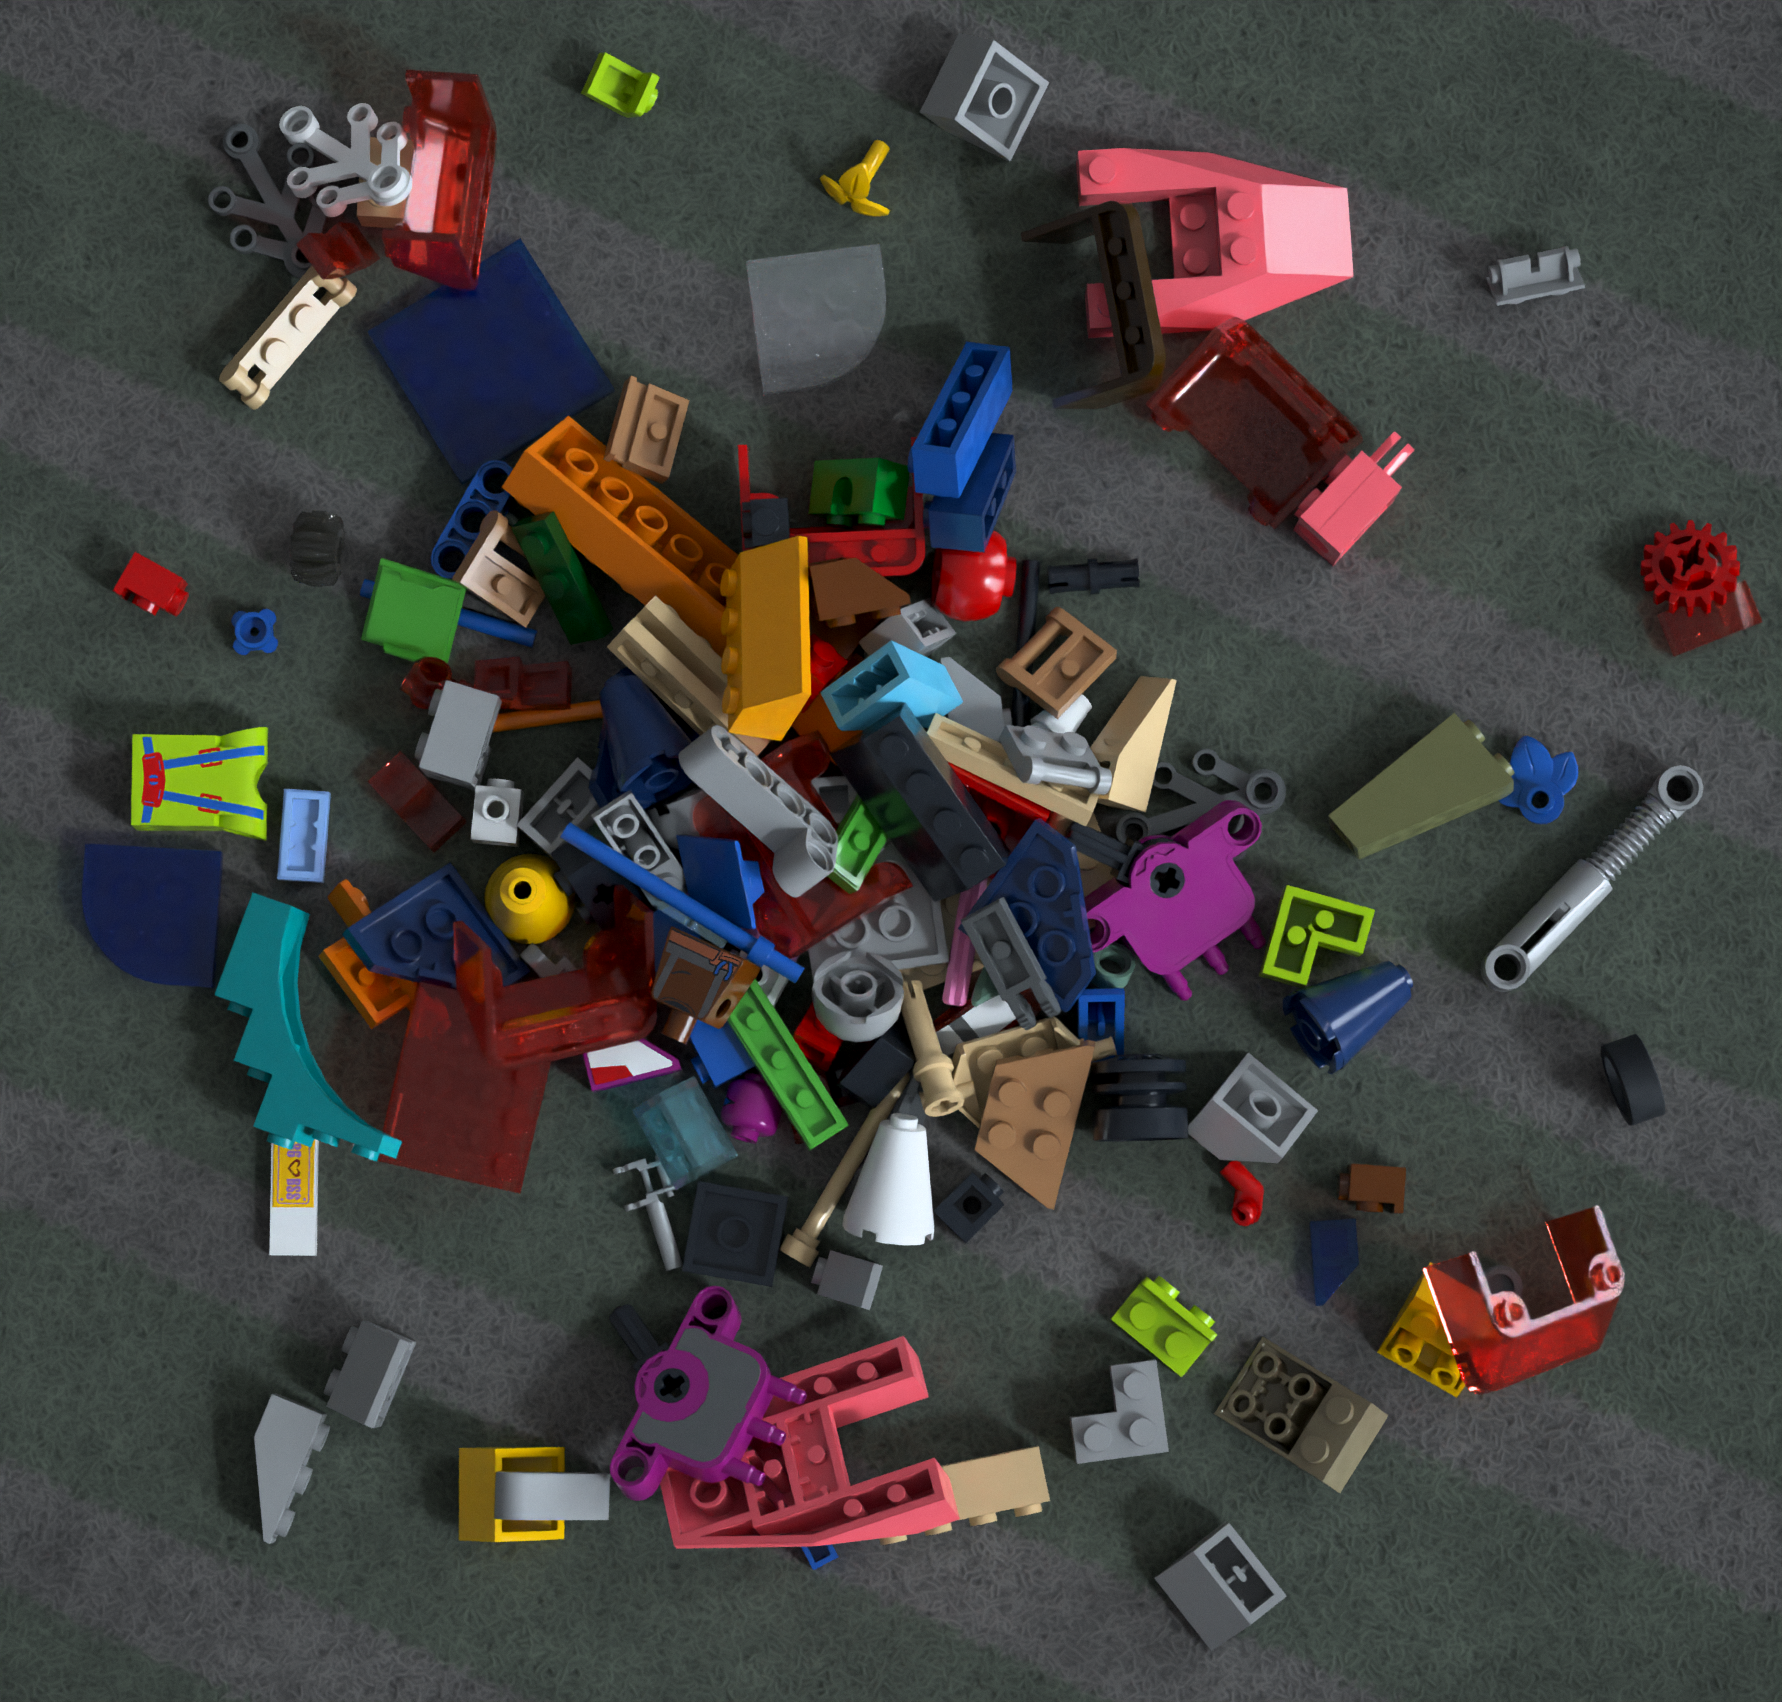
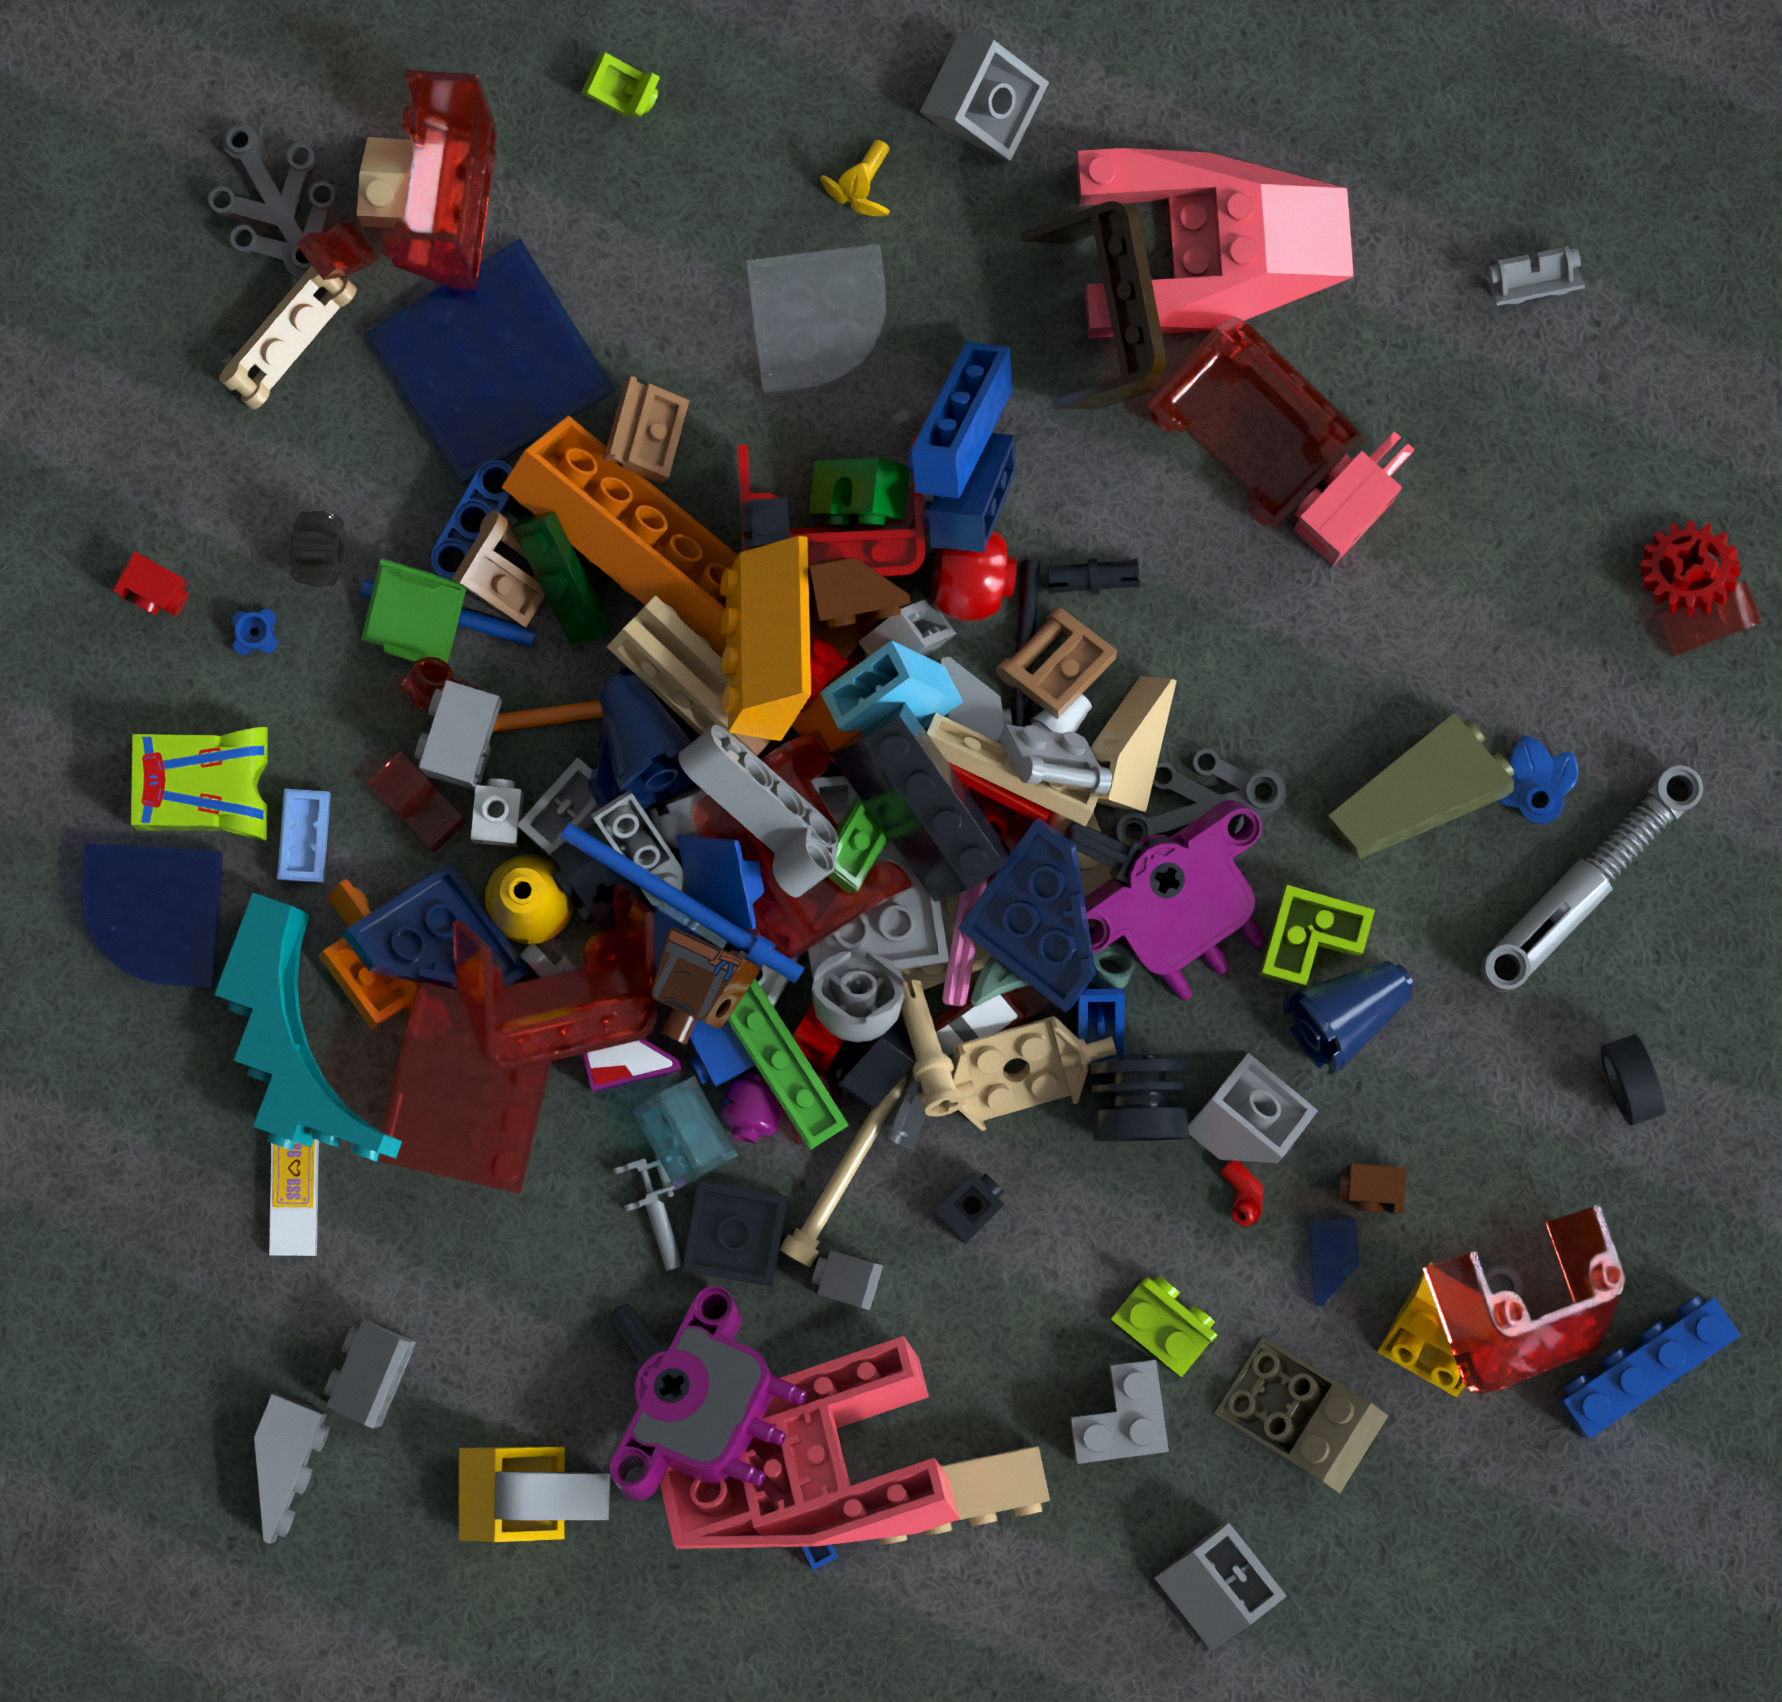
(384, 183): white plant -> none
(526, 686): clear red slope -> none
(894, 1186): white cone -> none
(1009, 961): dark grey hinge -> none
(1034, 1116): medium nougat wing -> none
(1648, 1367): none -> blue brick

